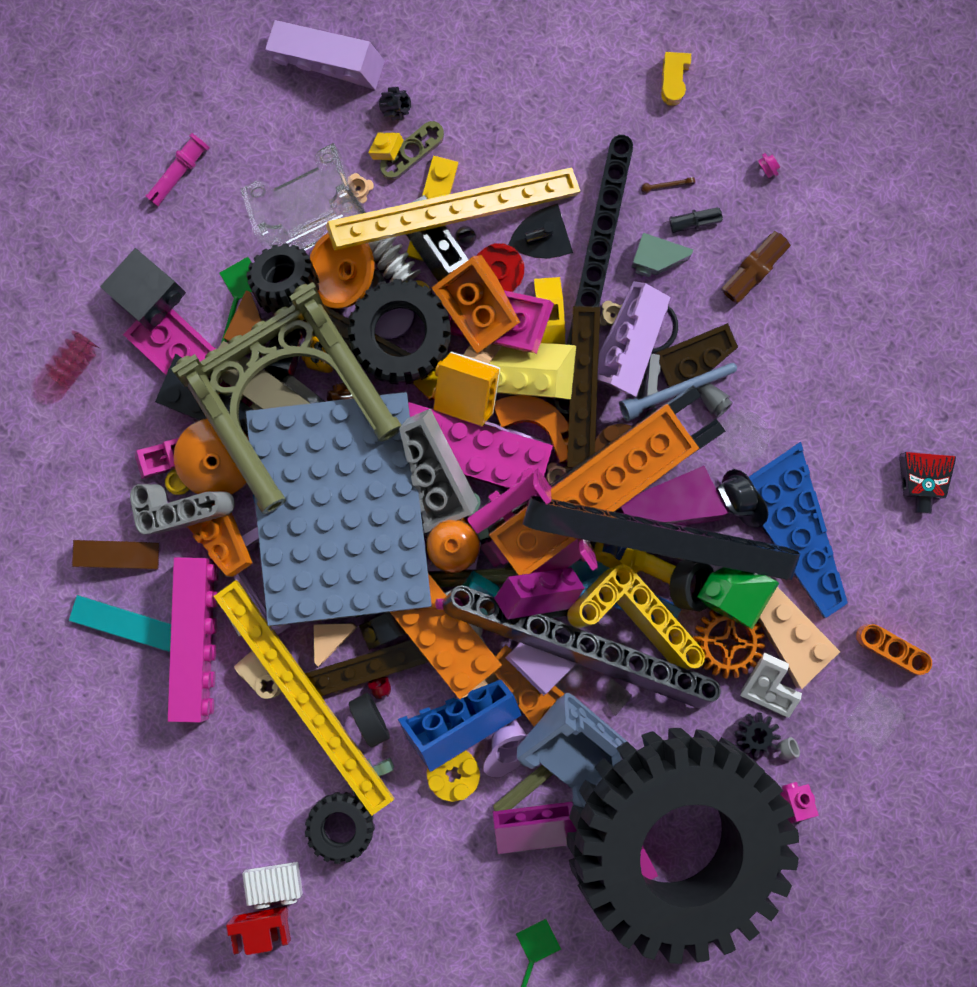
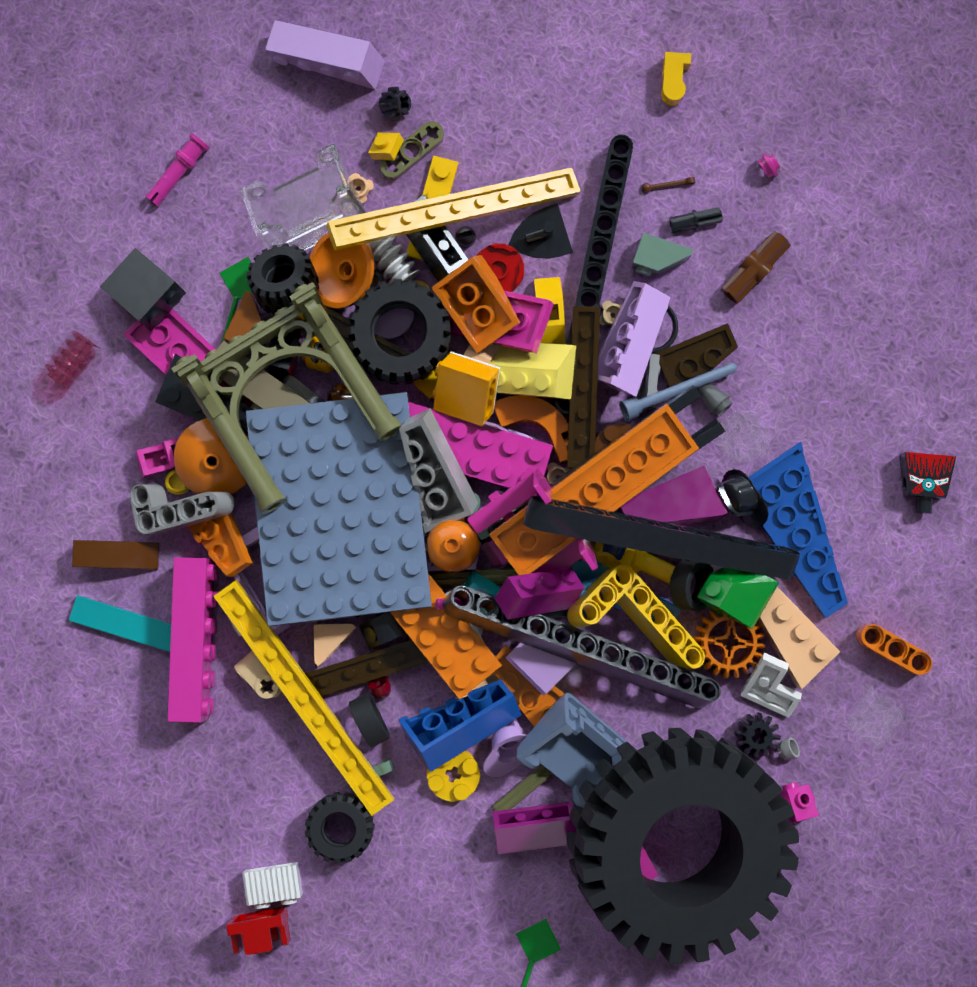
(616, 696): clear smoke tile -> none

